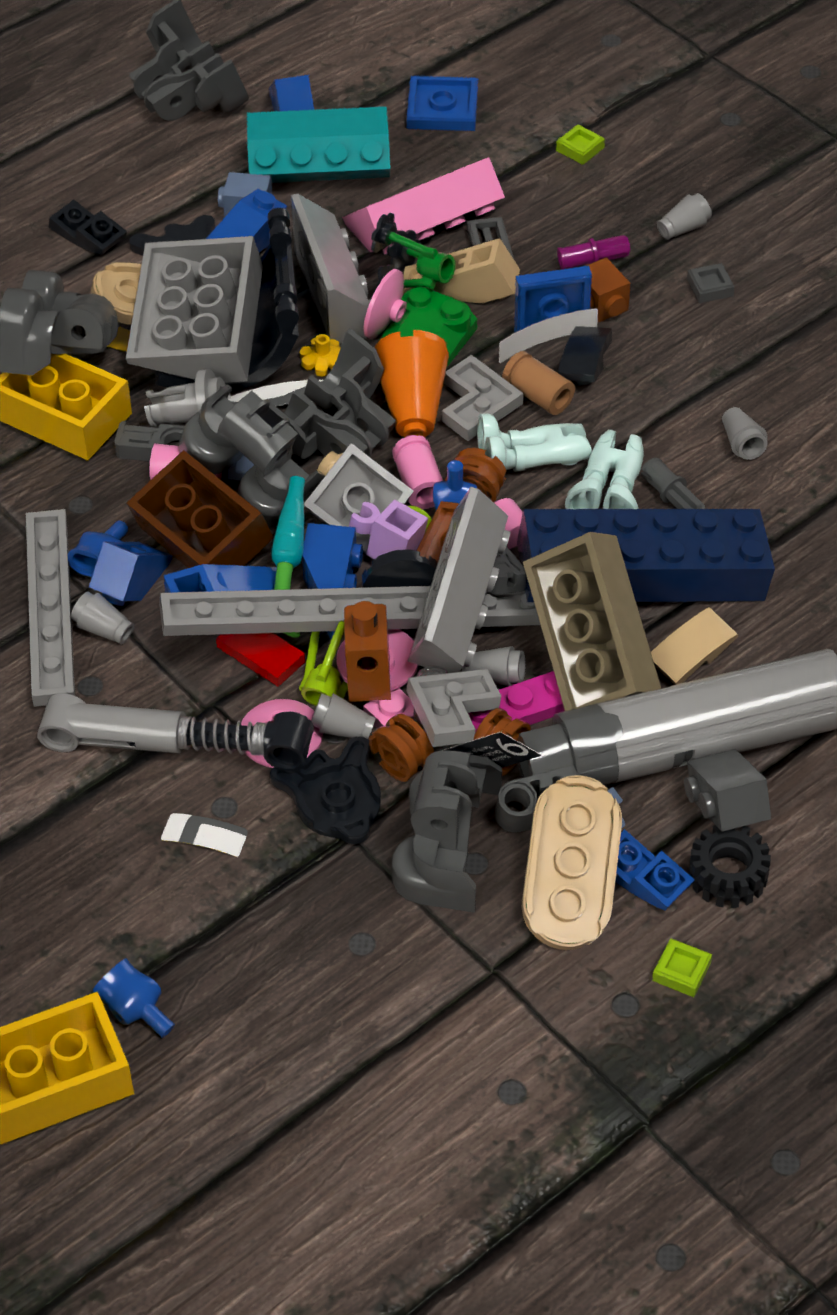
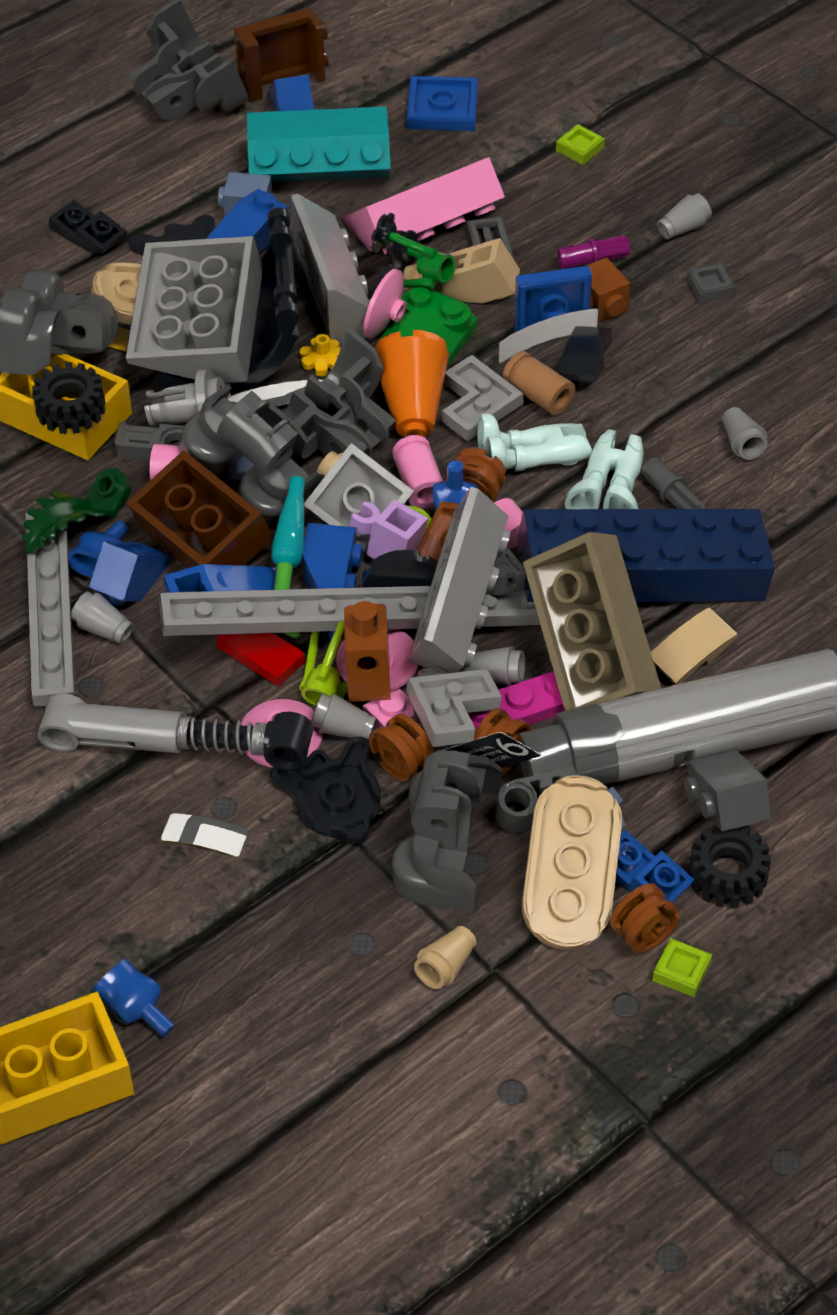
(65, 383): none -> black tyre
(66, 508): none -> dark green plant
(280, 49): none -> reddish brown panel
(444, 957): none -> tan cone
(645, 918): none -> dark orange wheel

